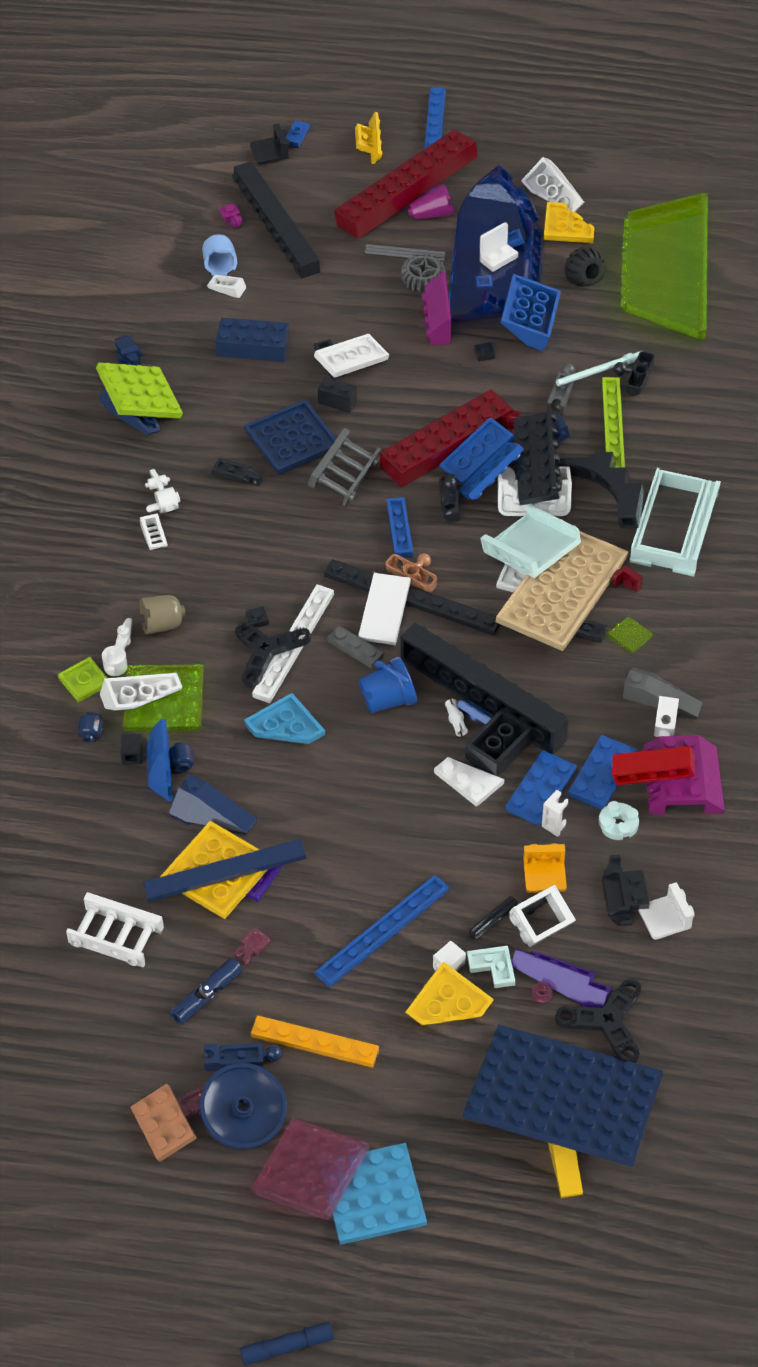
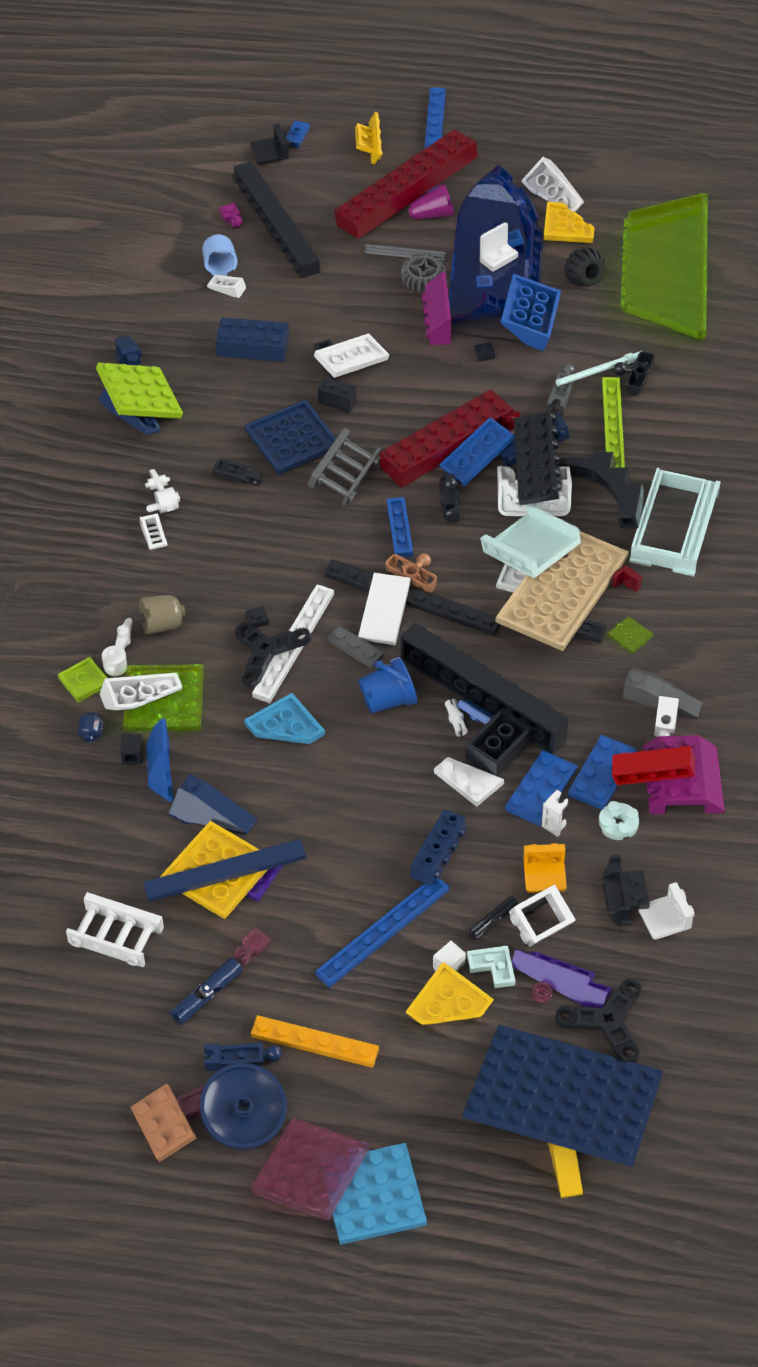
(181, 757): dark blue head -> none
(286, 1343): dark blue piece -> none
(438, 847): none -> dark blue brick
(490, 470): blue plate -> none

